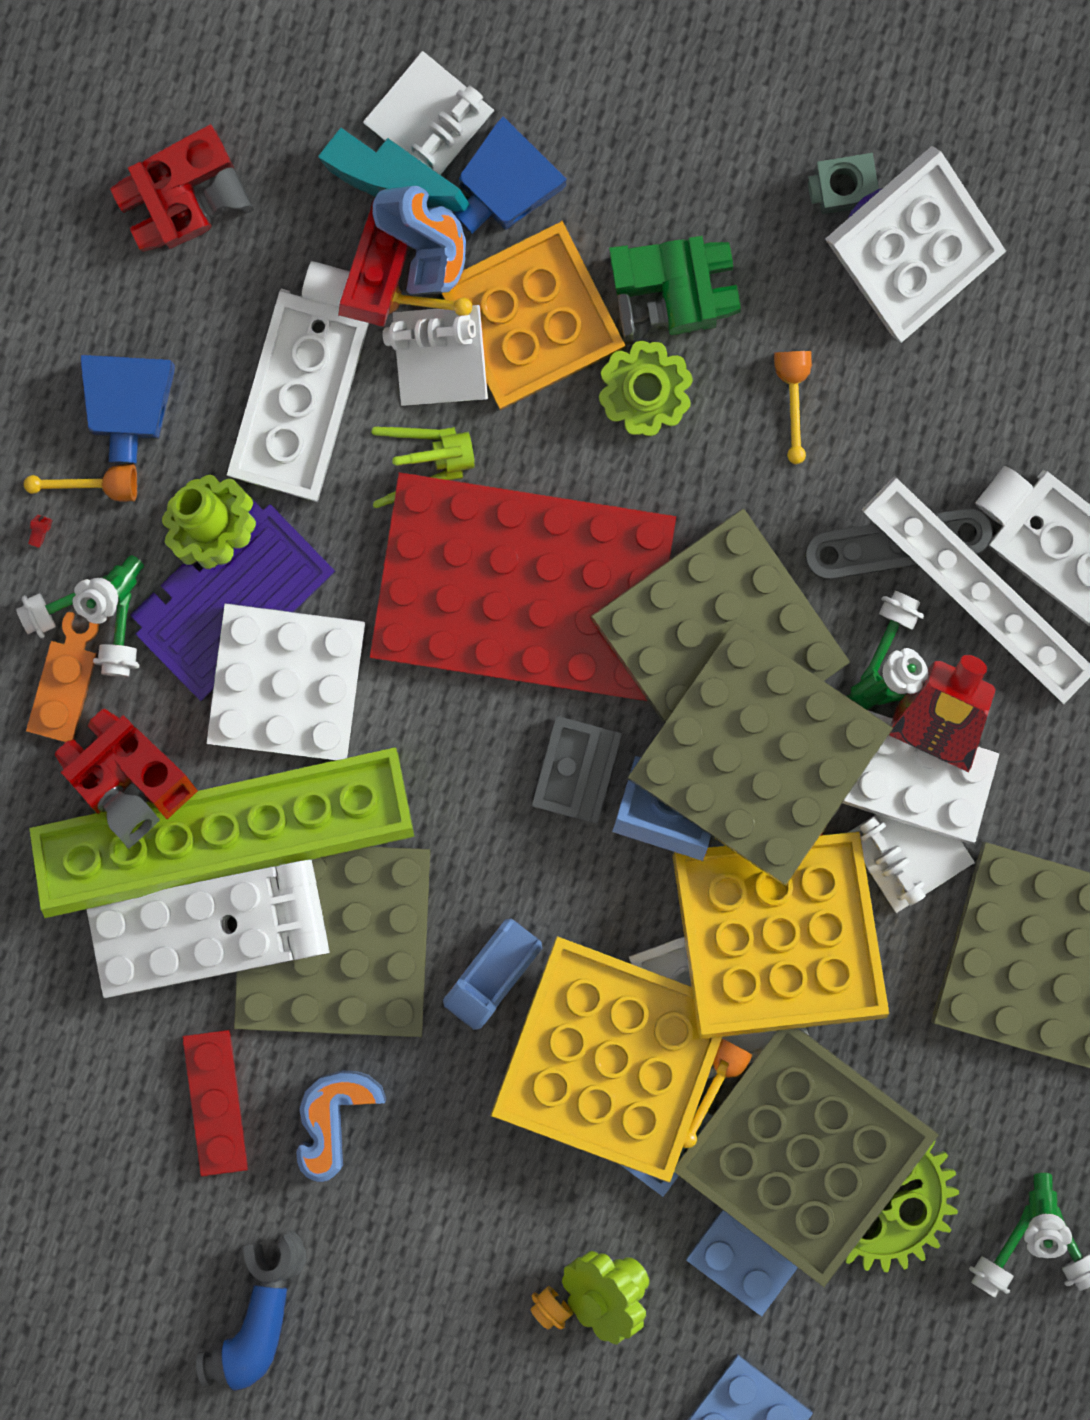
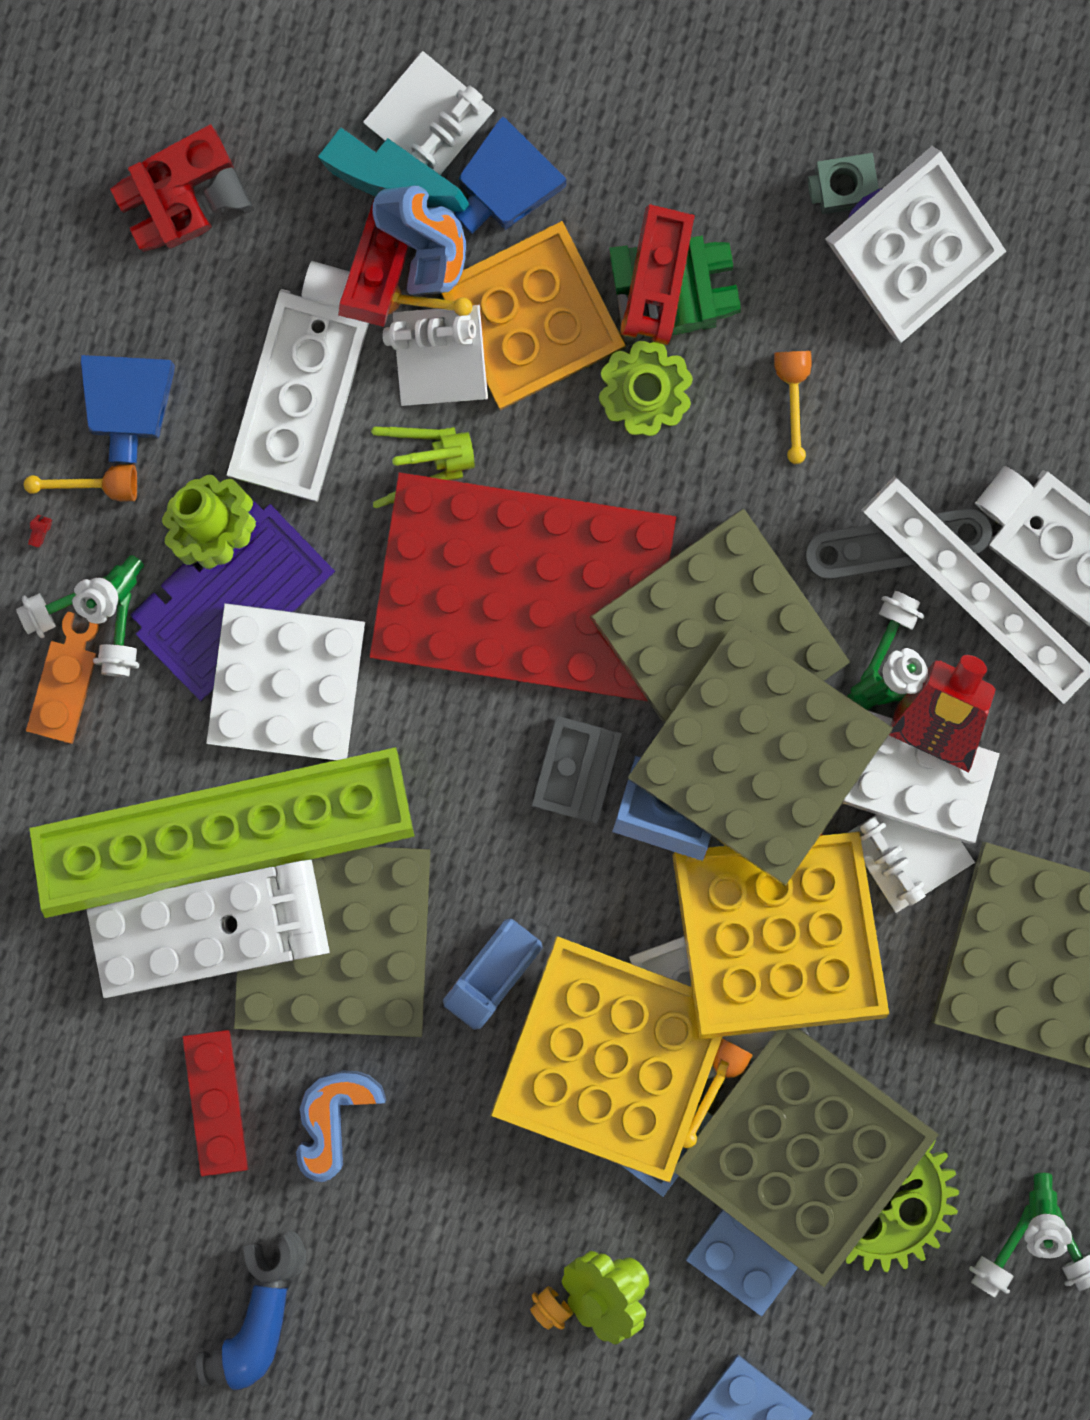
(115, 762): red hips -> none
(658, 273): none -> red plate

